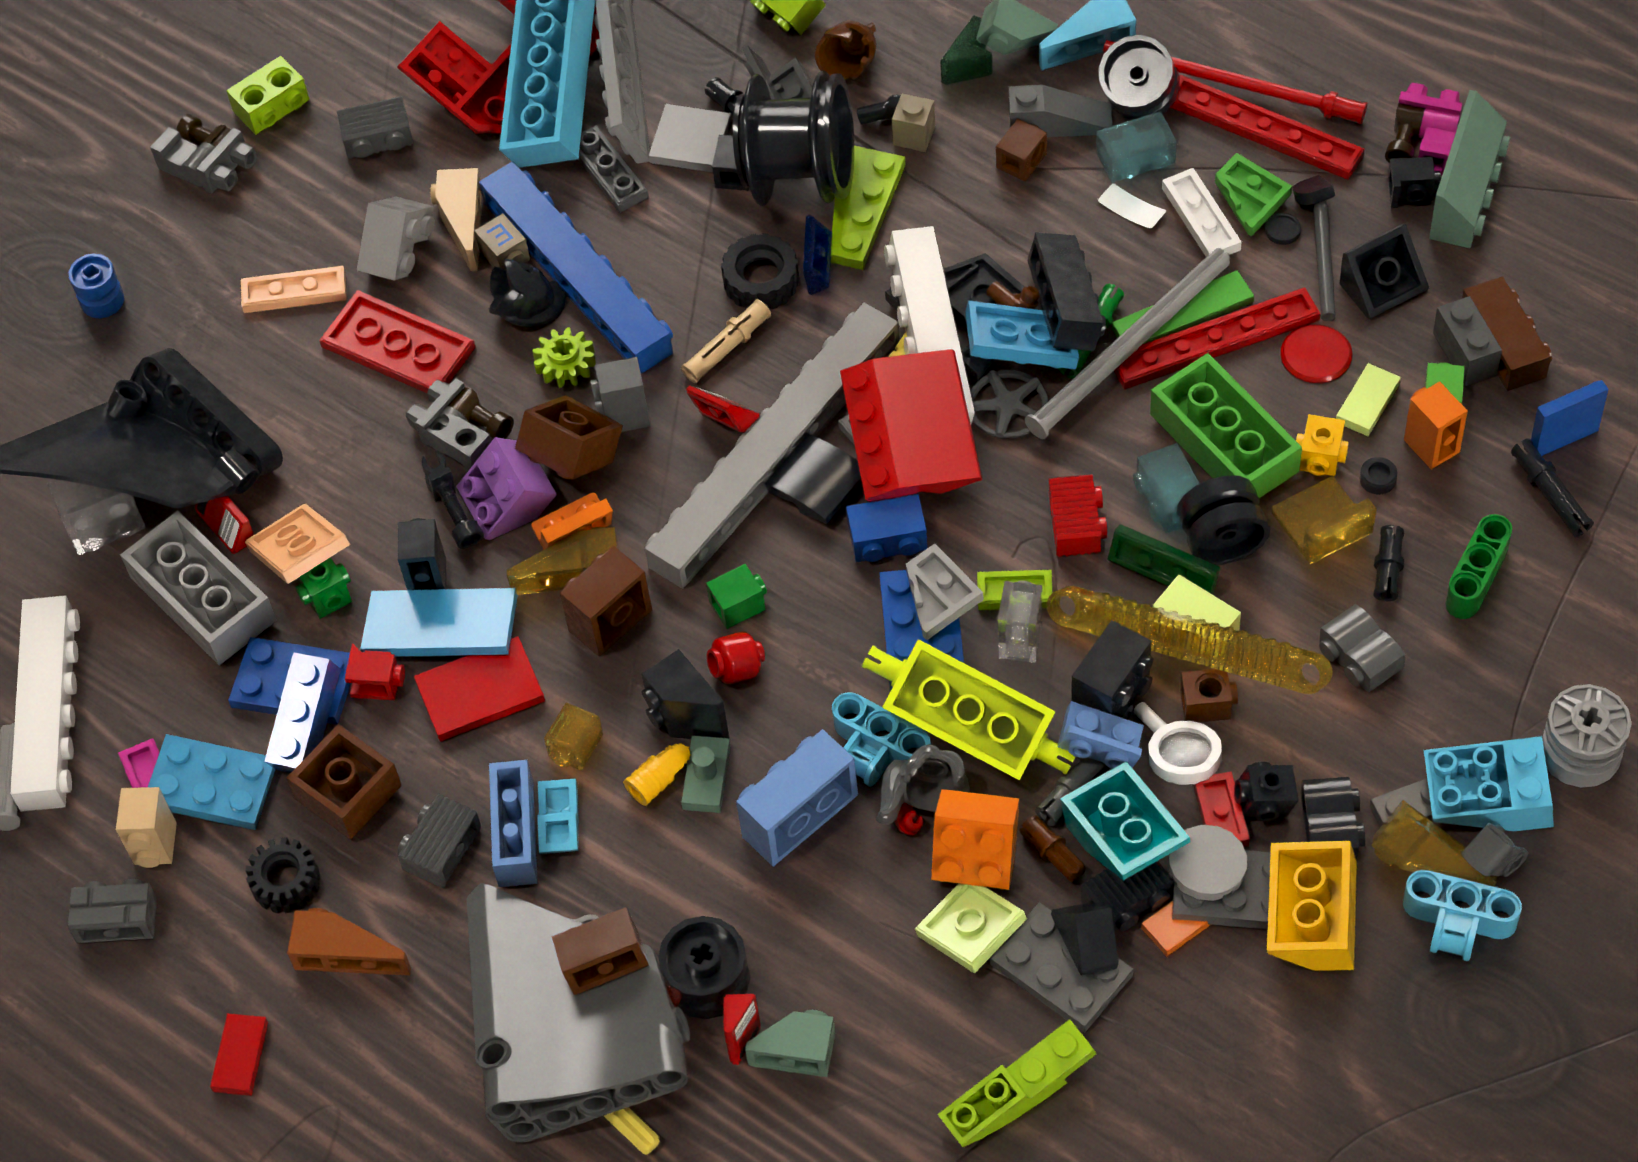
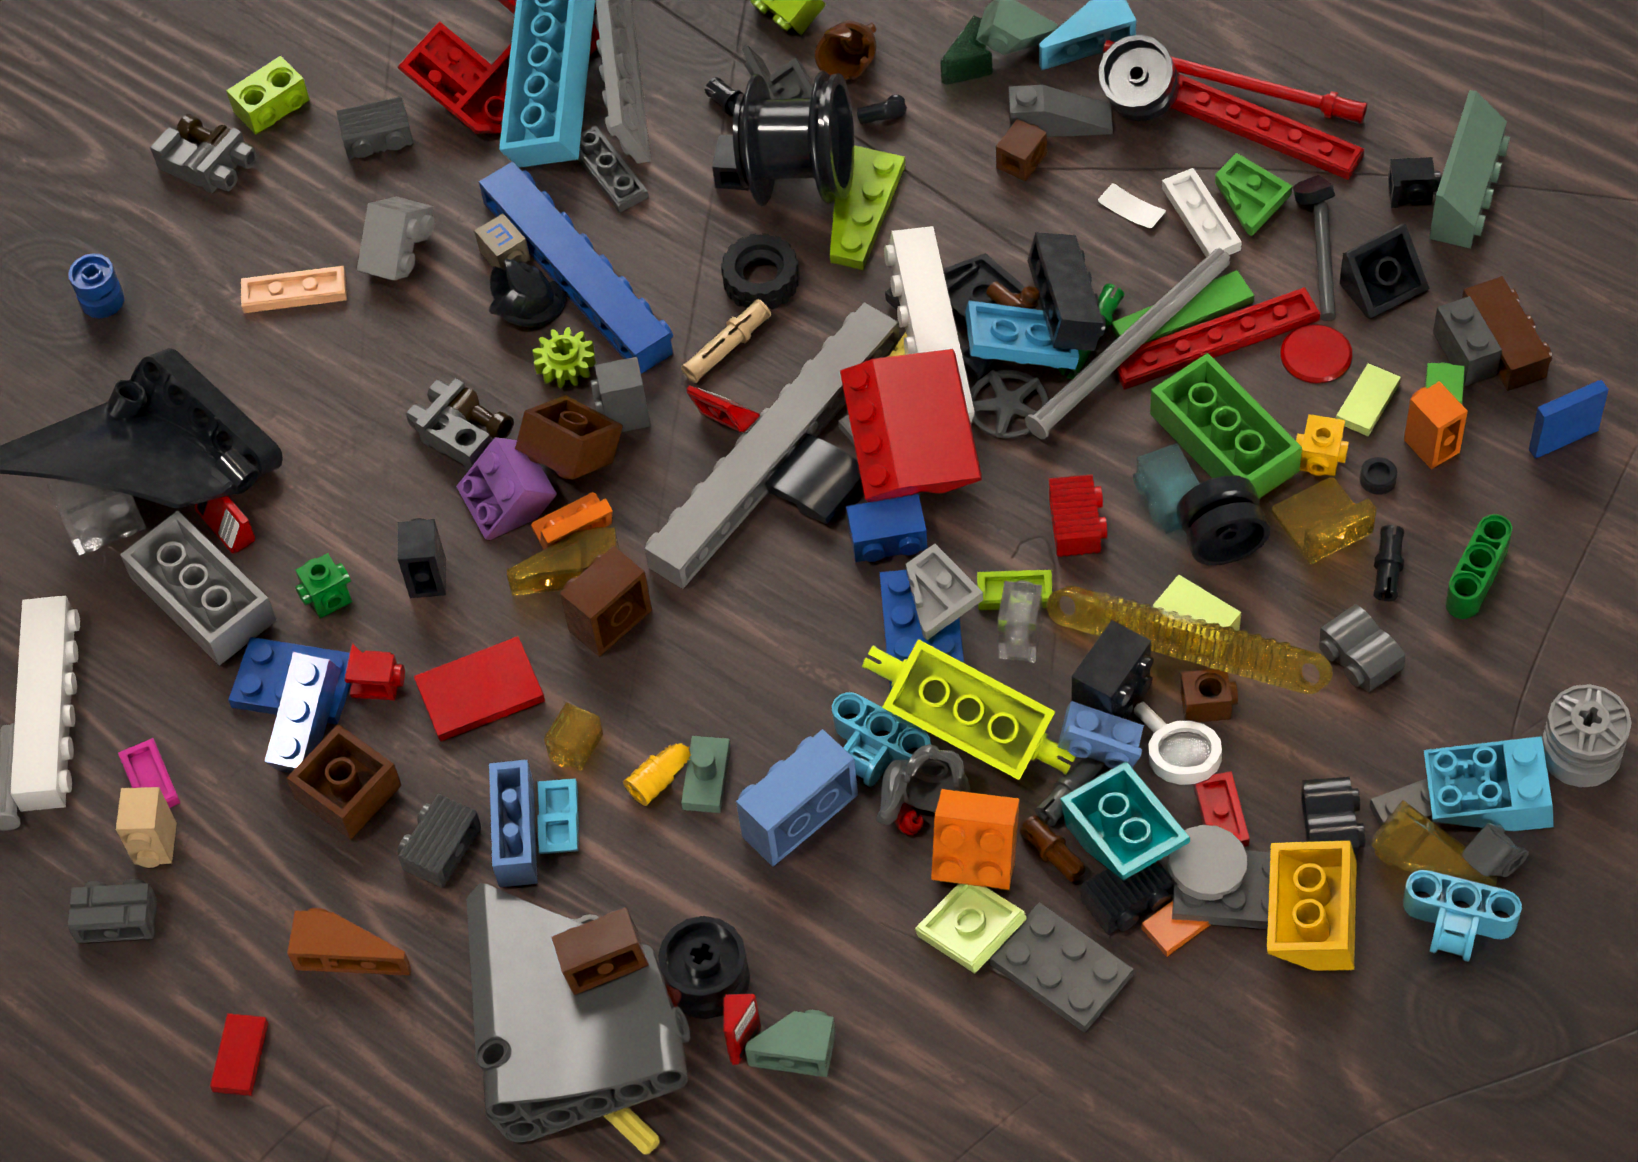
(212, 781): dark azure plate -> none
(290, 893): black tyre -> none
(297, 543): light nougat tile -> none
(396, 342): tile -> none
(440, 622): tile -> none
(441, 484): black bar -> none
(460, 208): tan slope -> none
(683, 700): black slope -> none
(688, 137): light grey tile -> none
(735, 657): red head -> none
(737, 595): green brick -> none
(816, 255): clear blue slope -> none
(913, 122): dark tan brick -> none
(1019, 1087): lime slope -> none
(1088, 936): black slope -> none
(1136, 147): clear light blue brick -> none
(1160, 560): dark green tile -> none
(1266, 791): black brick -> none
(1282, 228): black piece -> none
(1425, 118): dark pink hips -> none
(1542, 474): black pin -> none

